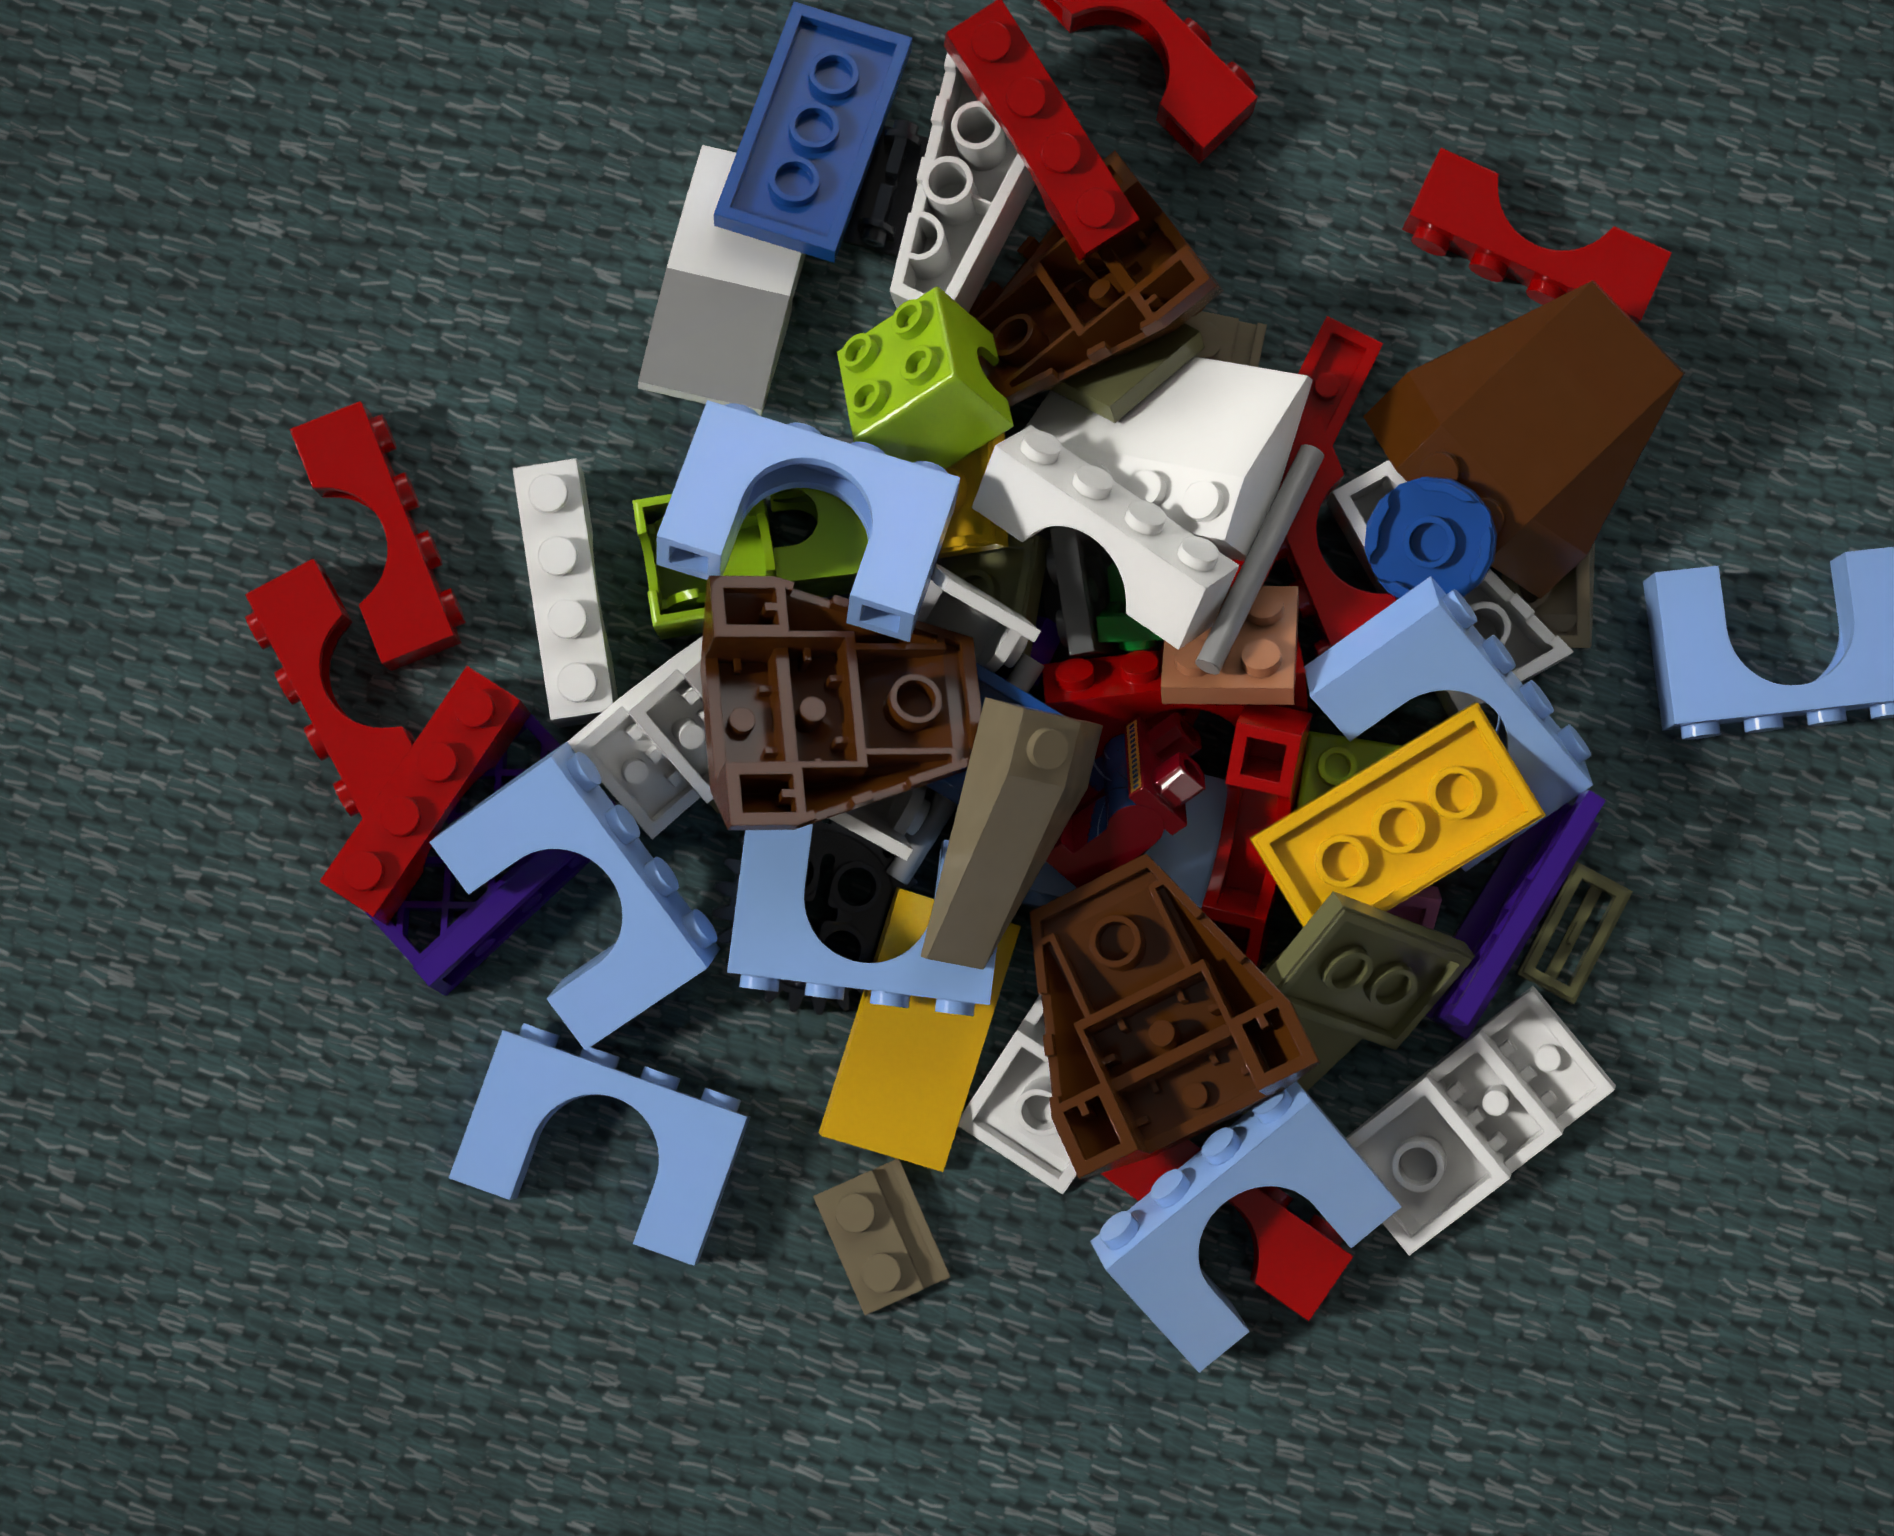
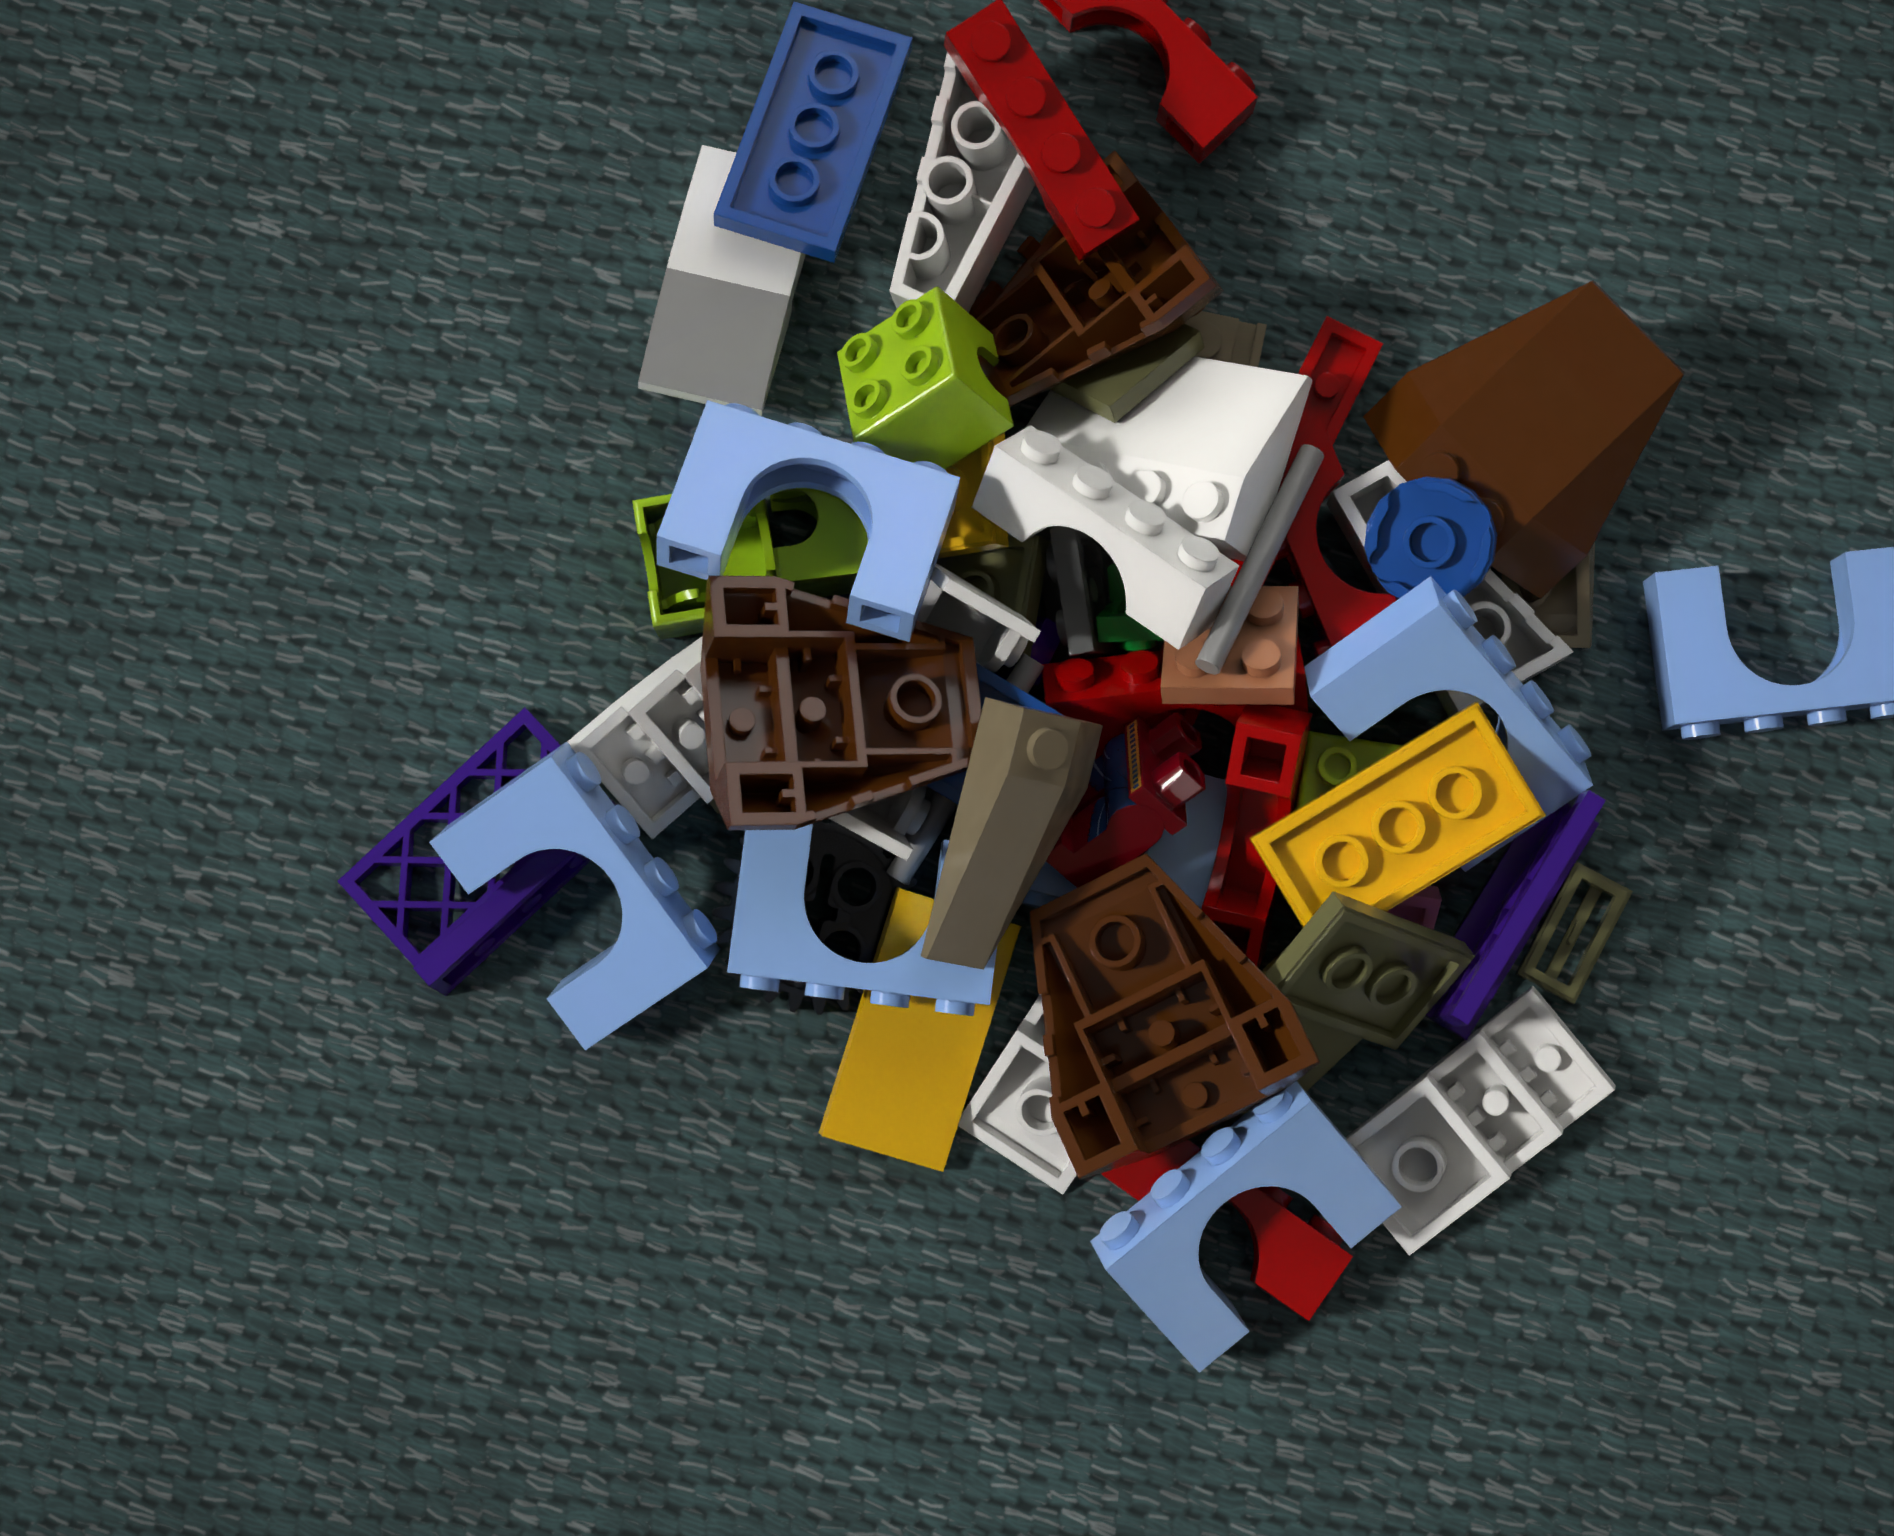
(303, 624): red arch -> none
(406, 608): red arch -> none
(449, 755): red arch -> none
(535, 1079): light blue arch -> none
(565, 591): white arch -> none
(881, 1236): dark tan plate -> none
(888, 190): black hinge -> none
(1463, 215): red arch -> none

